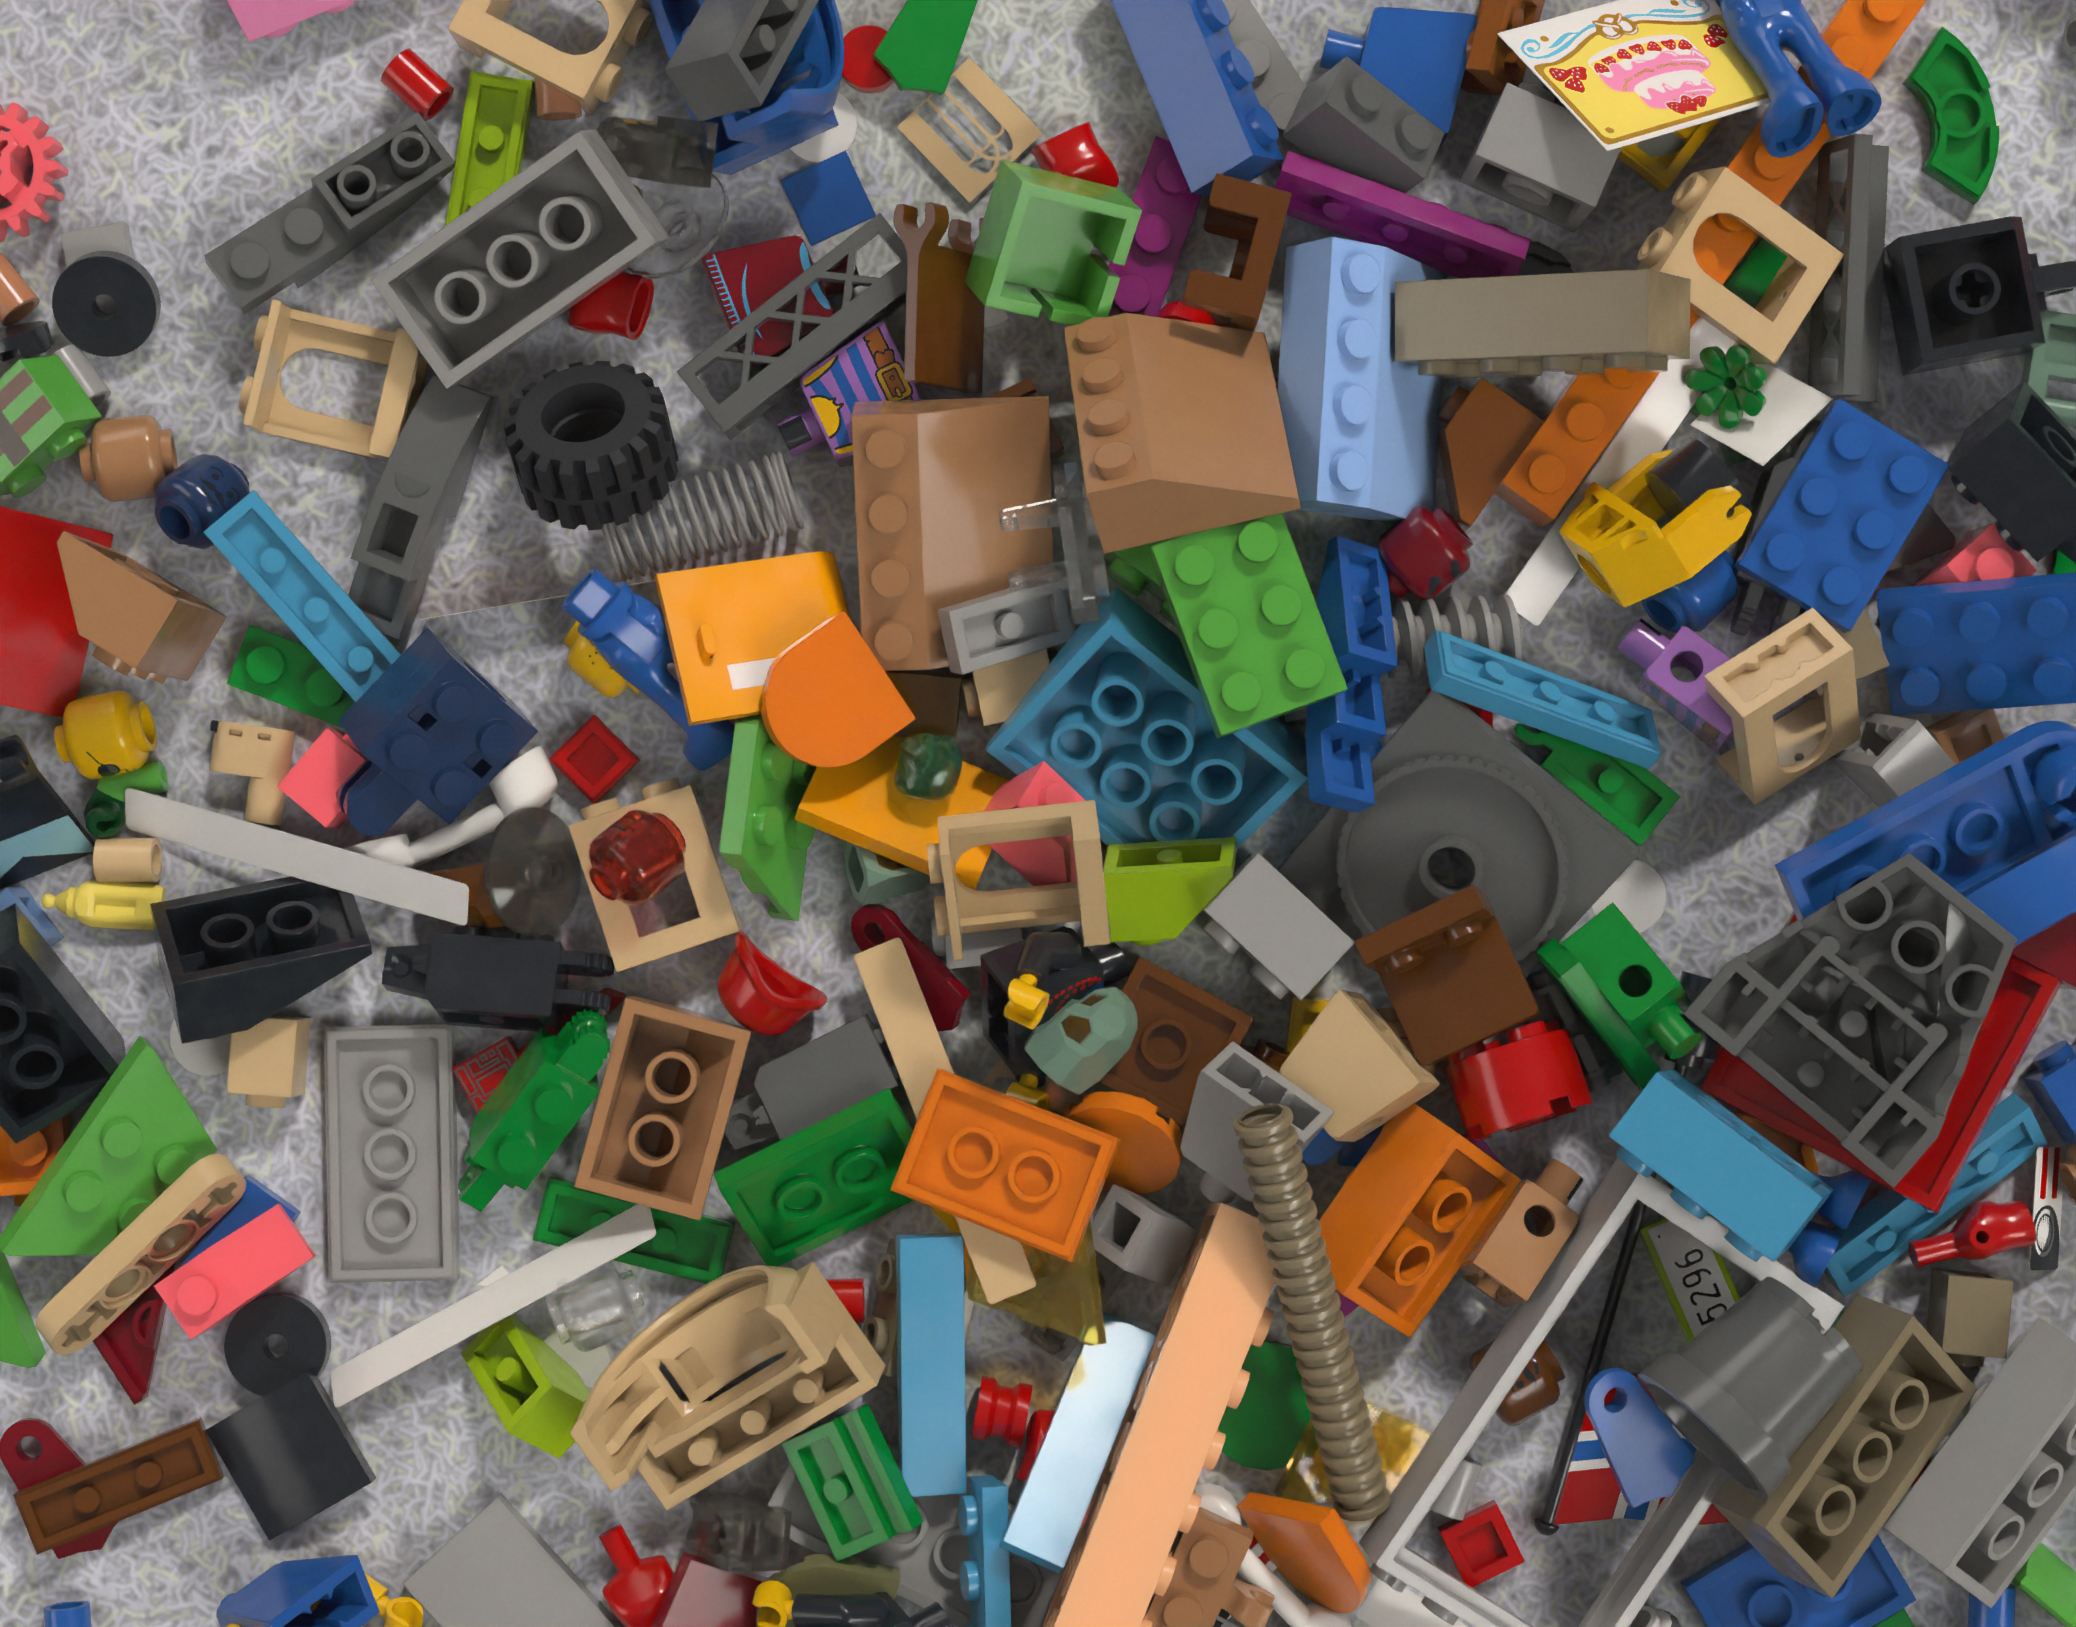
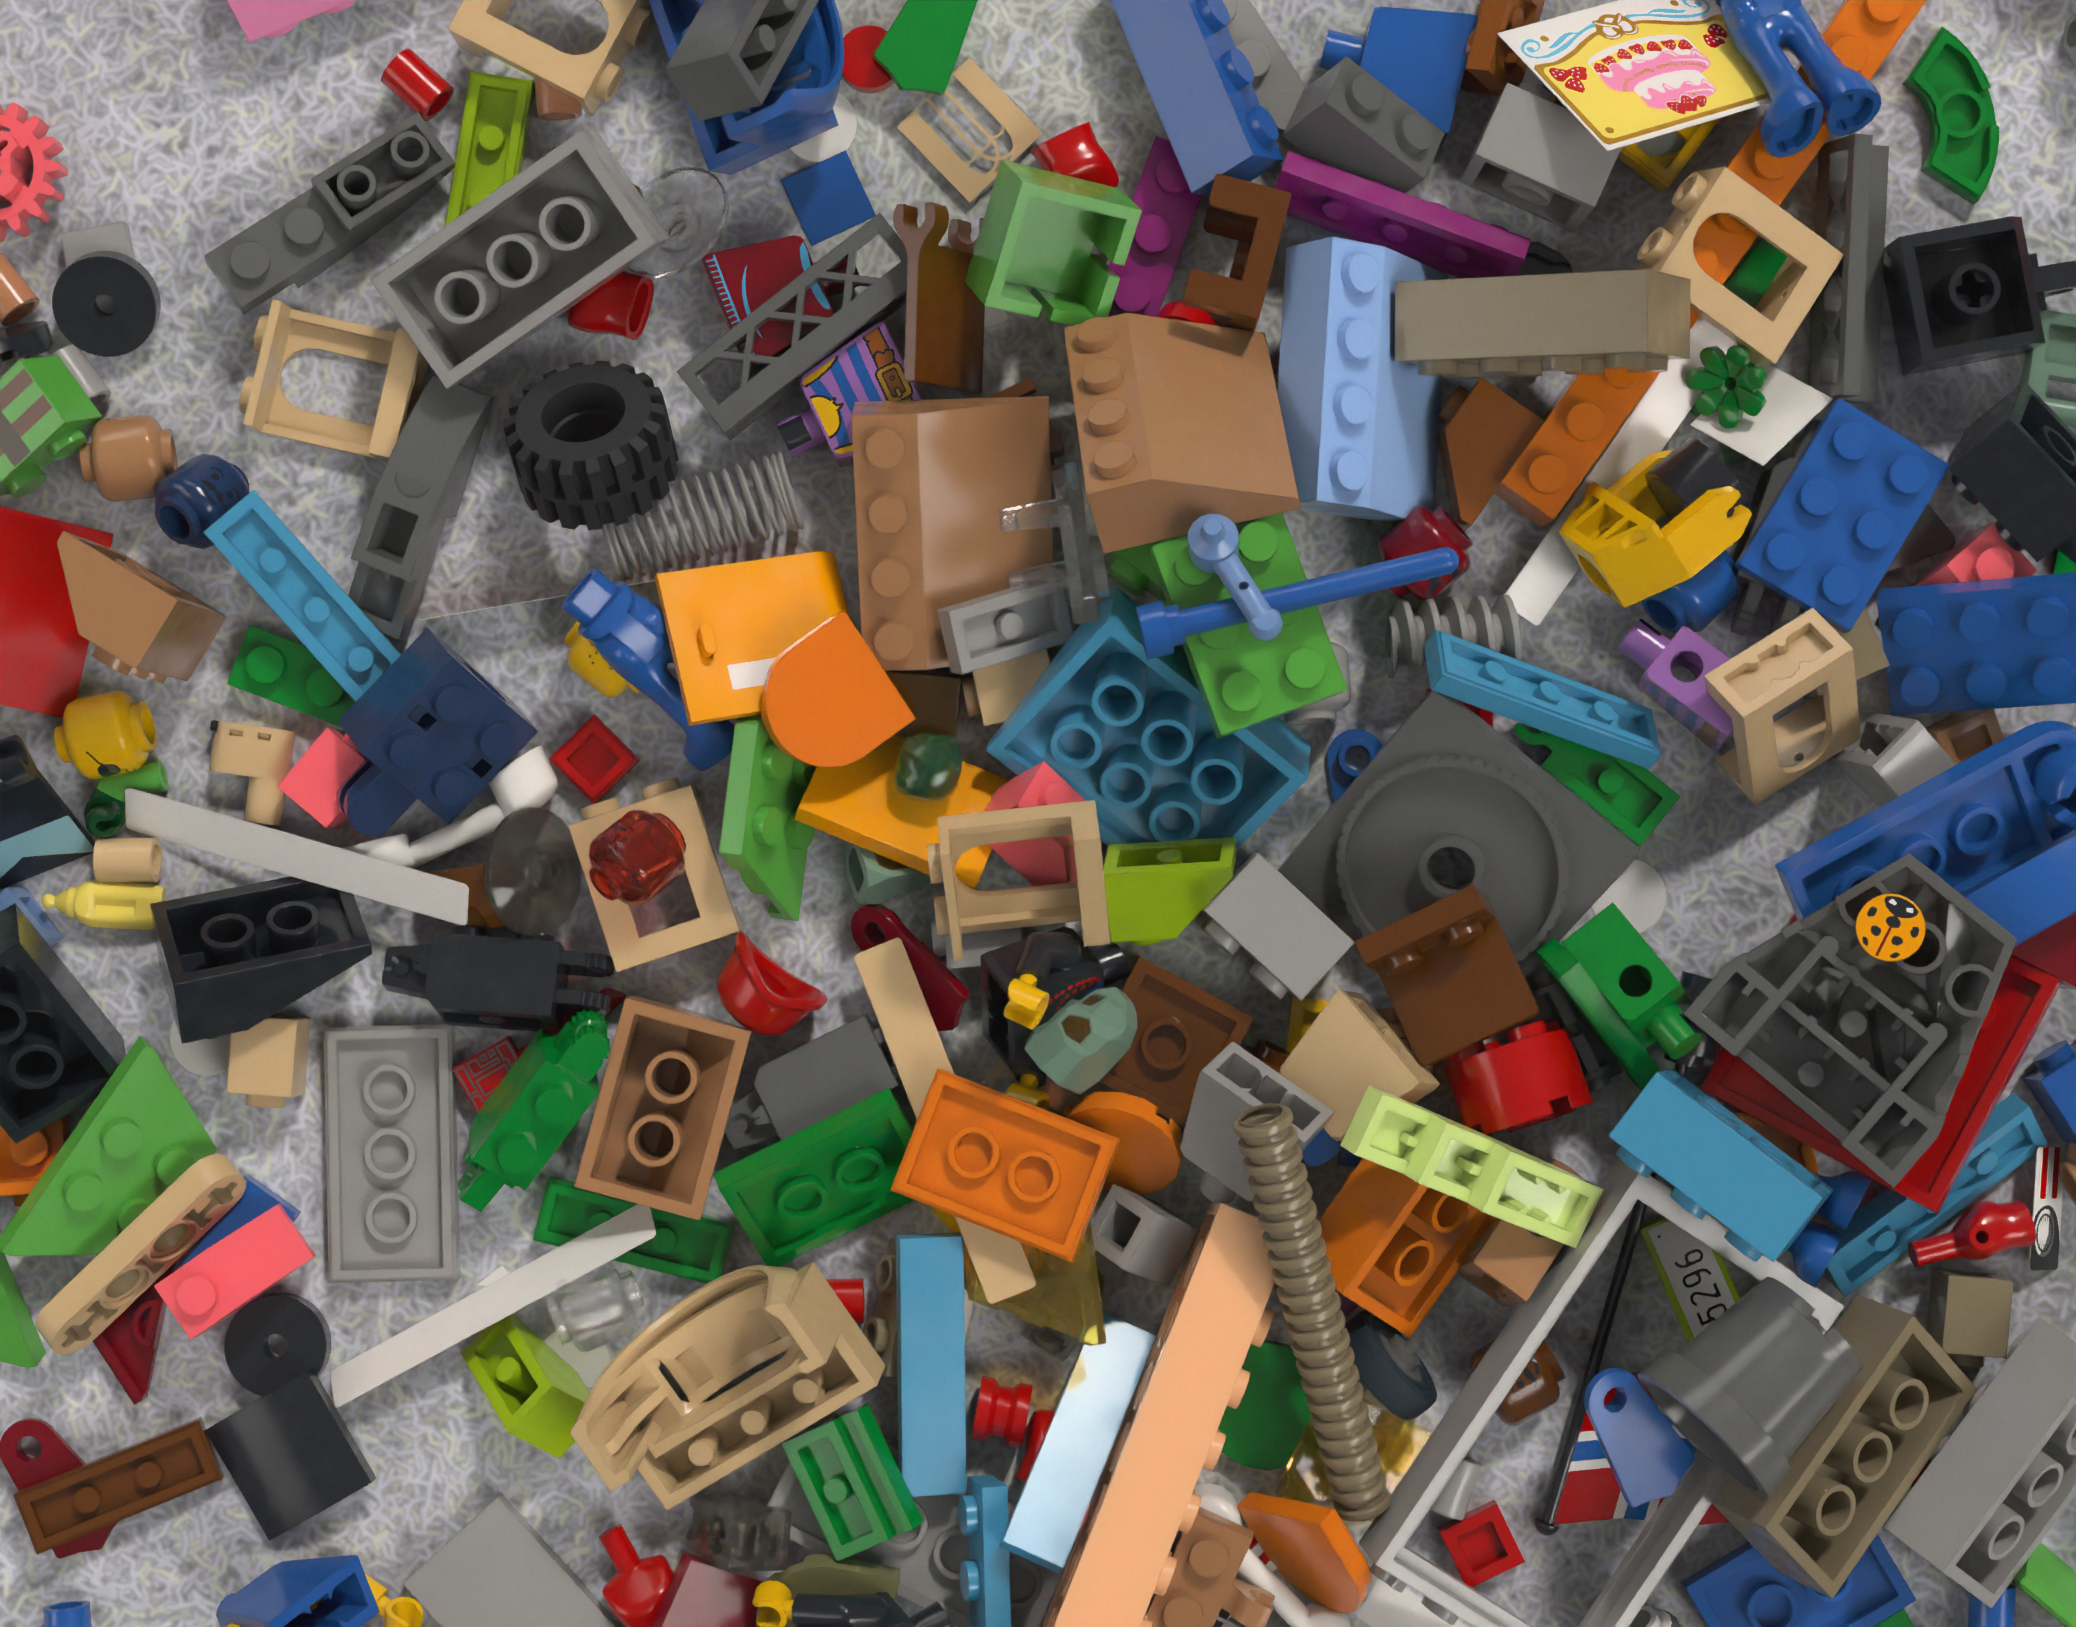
(663, 151): clear smoke leg -> none
(1168, 626): none -> blue piece
(1215, 549): none -> medium blue piece
(1360, 627): blue slope -> none
(1390, 1366): none -> black wheel
(1471, 1167): none -> yellowish green slope
(1890, 927): none -> light orange tile

